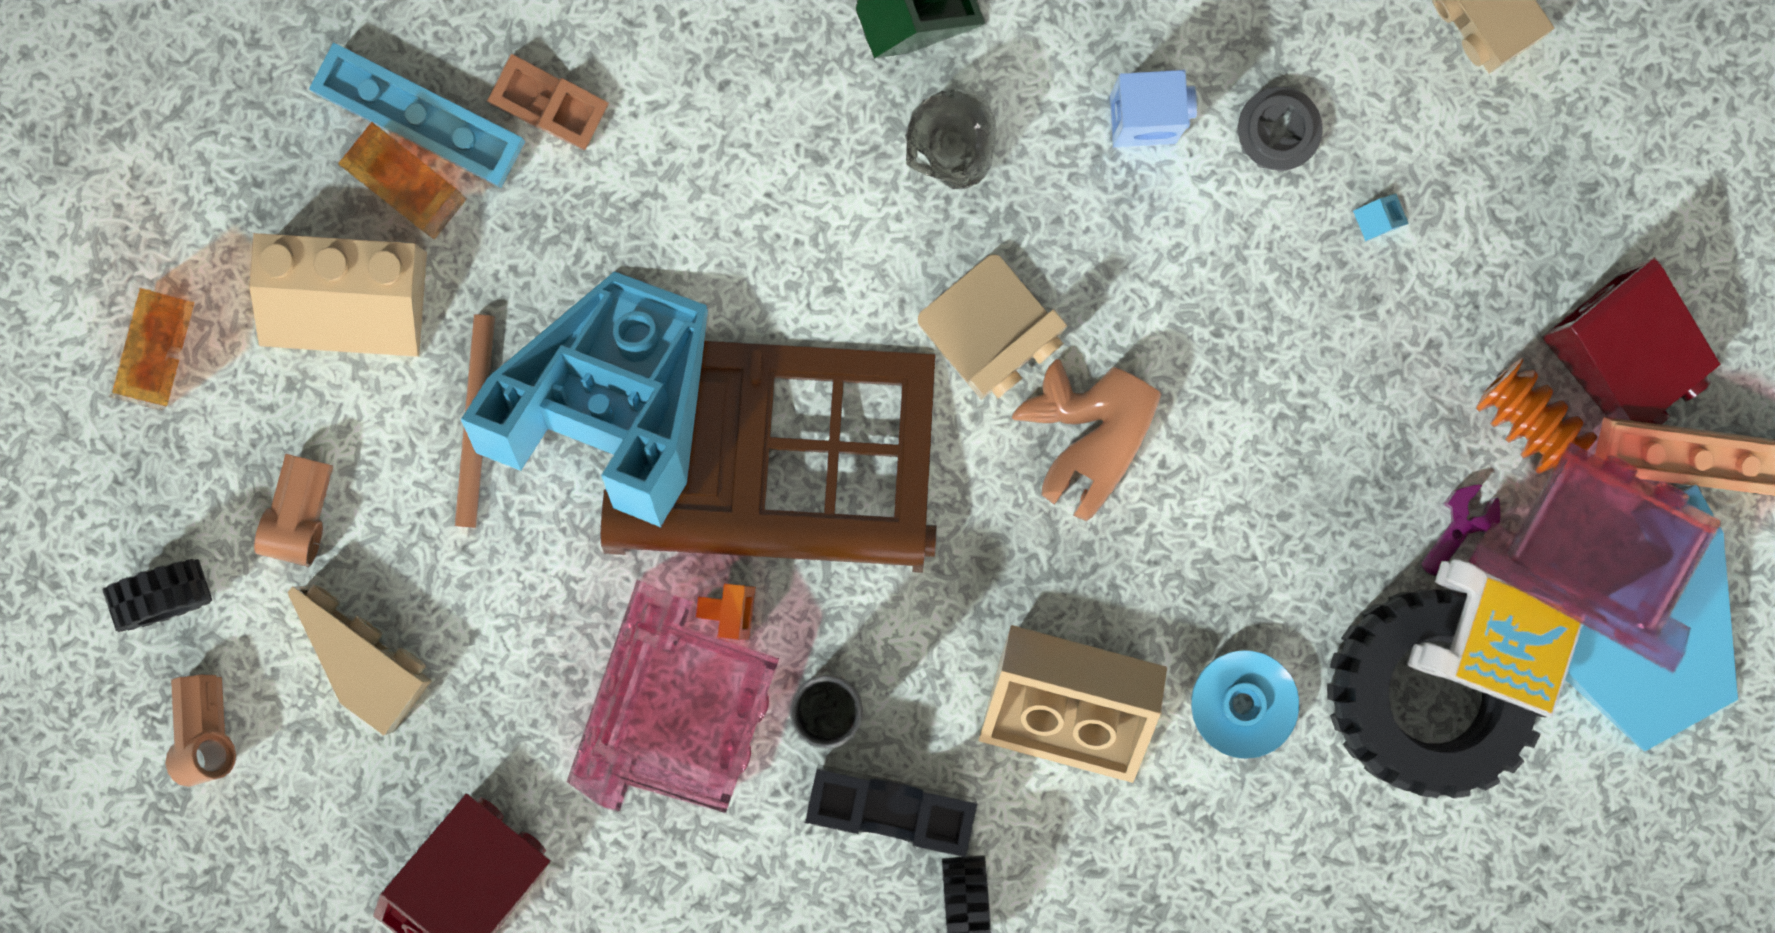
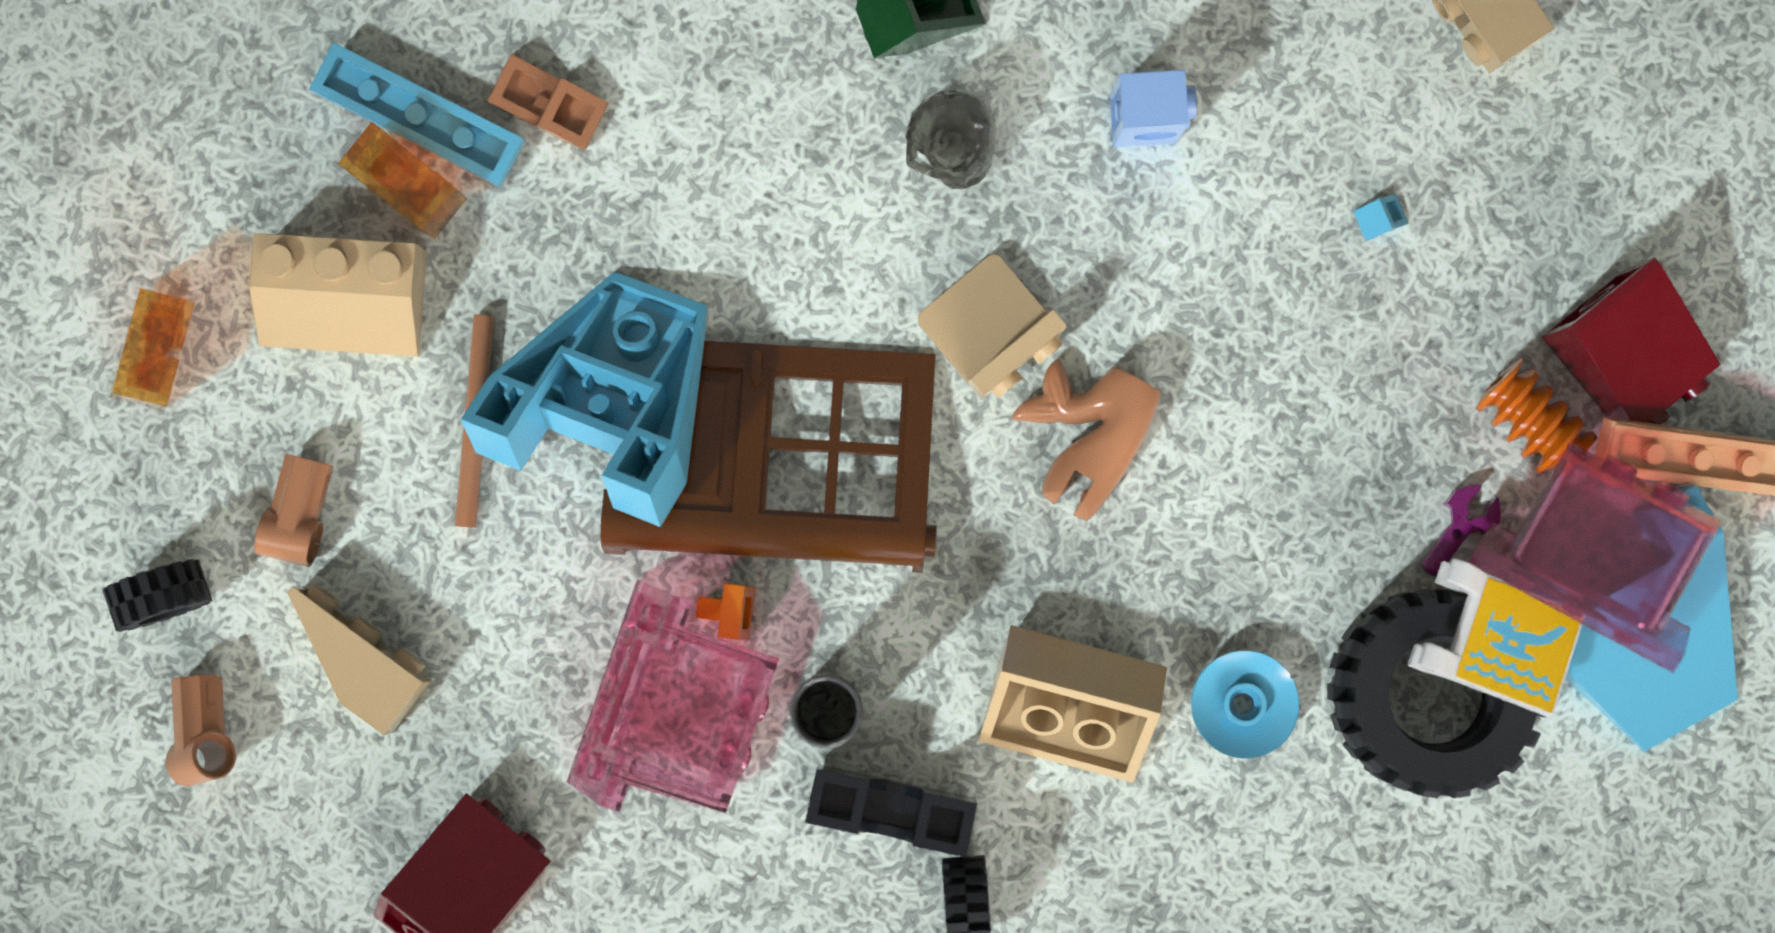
(1303, 123): dark grey gear -> none

